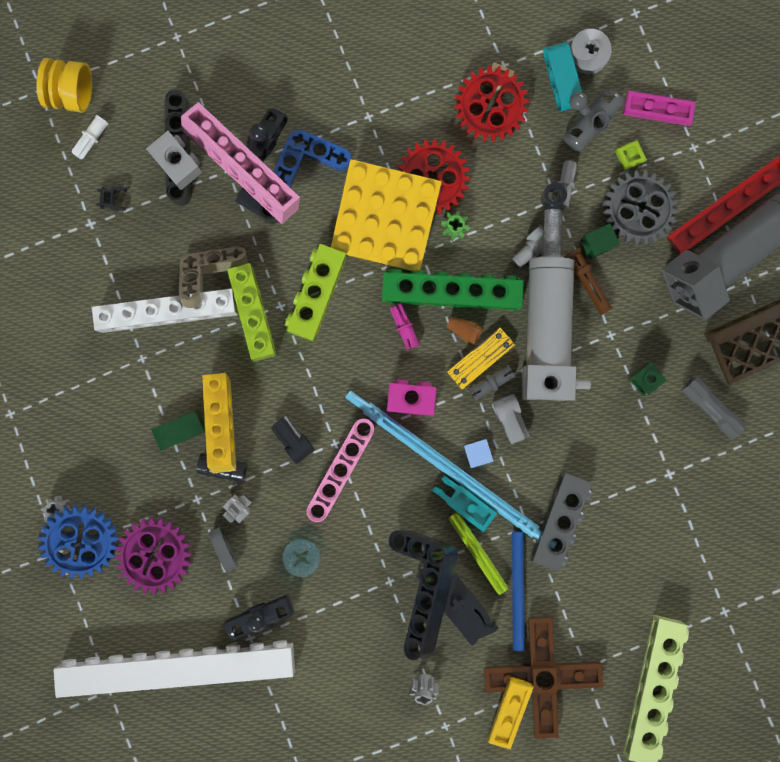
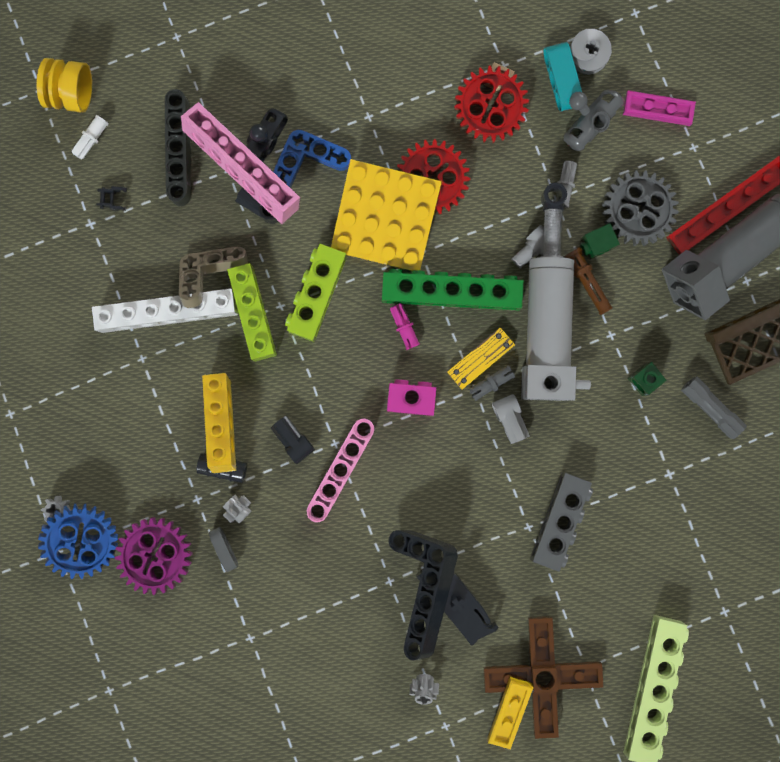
(165, 149): light grey brick -> none
(174, 670): white brick -> none
(178, 430): dark green slope -> none
(259, 617): black piece -> none
(302, 569): clear light blue gear -> none
(448, 467): medium azure axle -> none
(461, 223): bright green gear -> none
(465, 329): dark orange cone -> none
(467, 505): teal hinge -> none
(478, 453): light blue tile -> none
(478, 553): lime axle -> none
(518, 590): blue piece -> none
(630, 155): lime tile -> none

